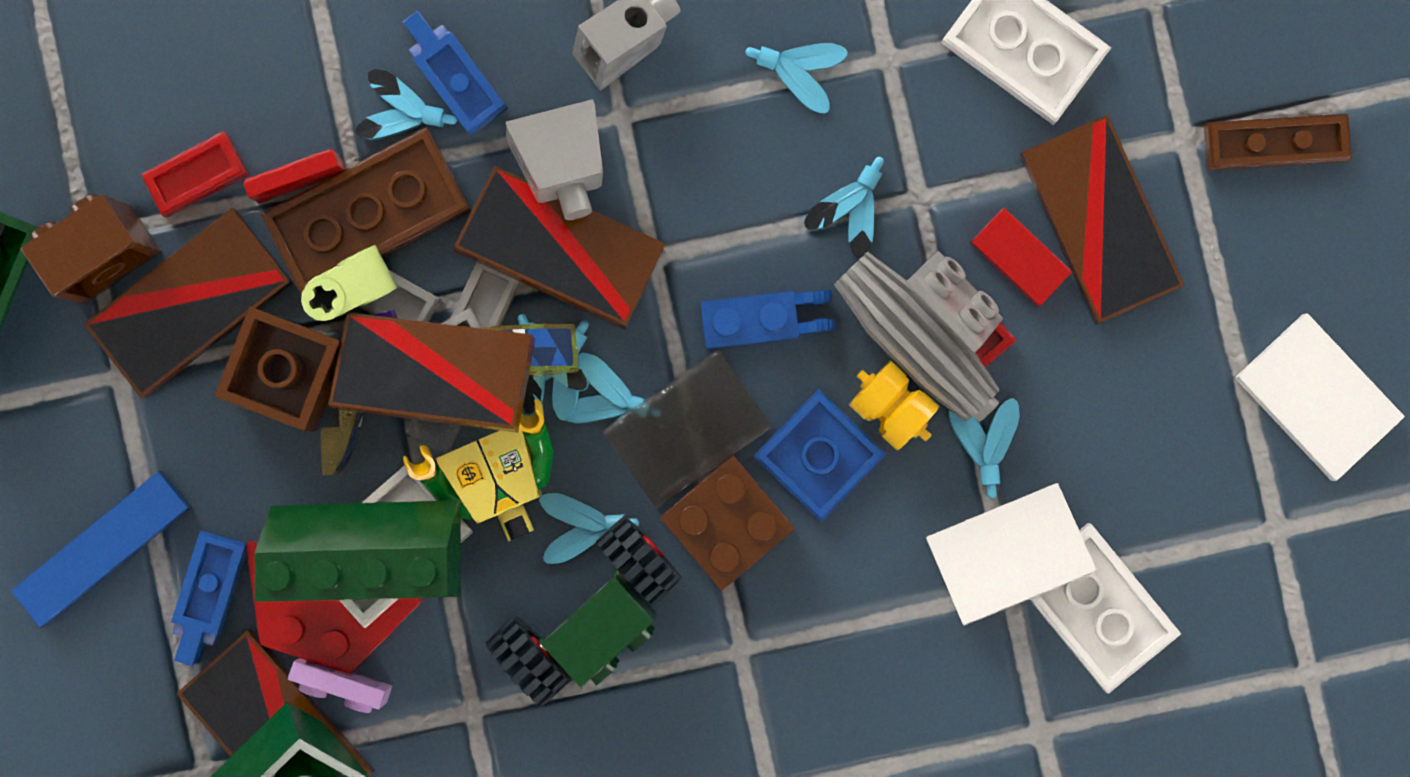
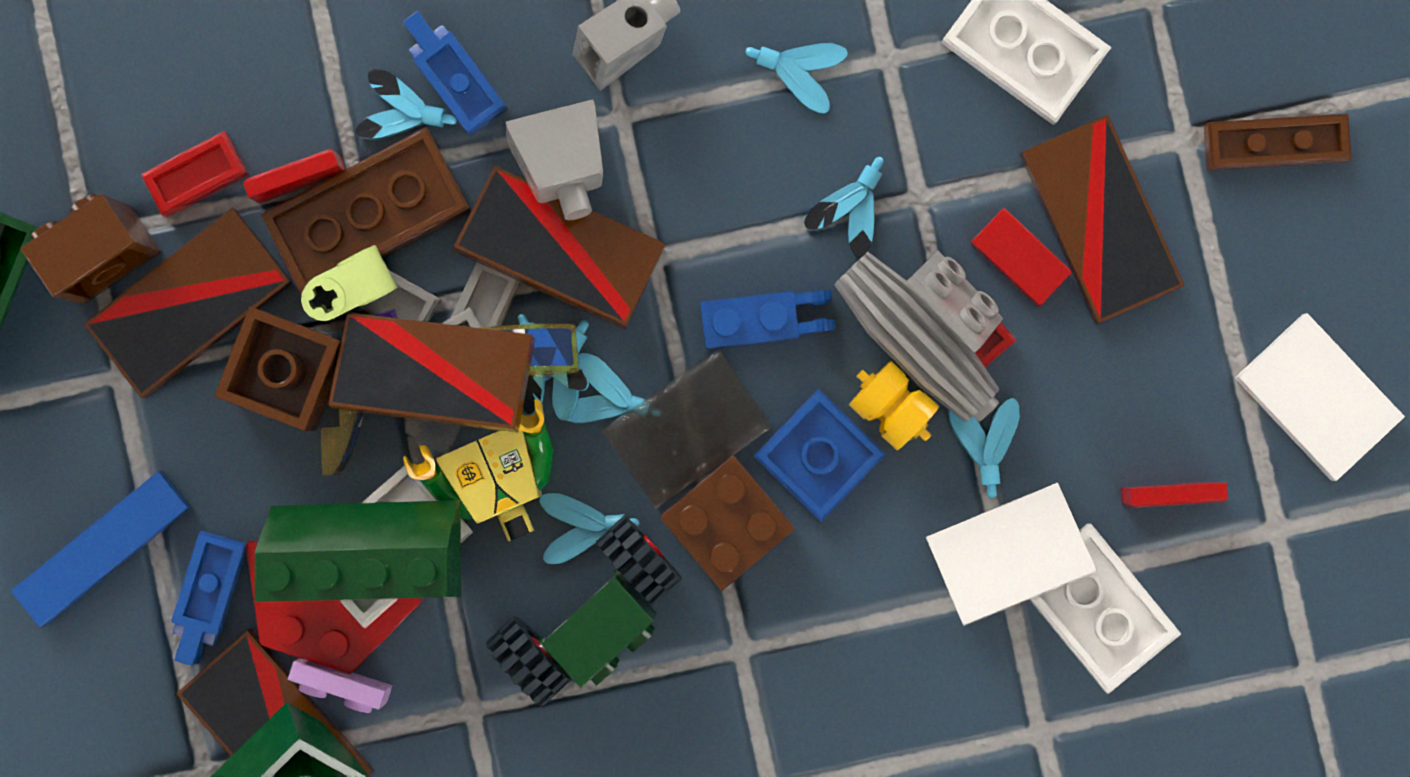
(1174, 494): none -> red tile

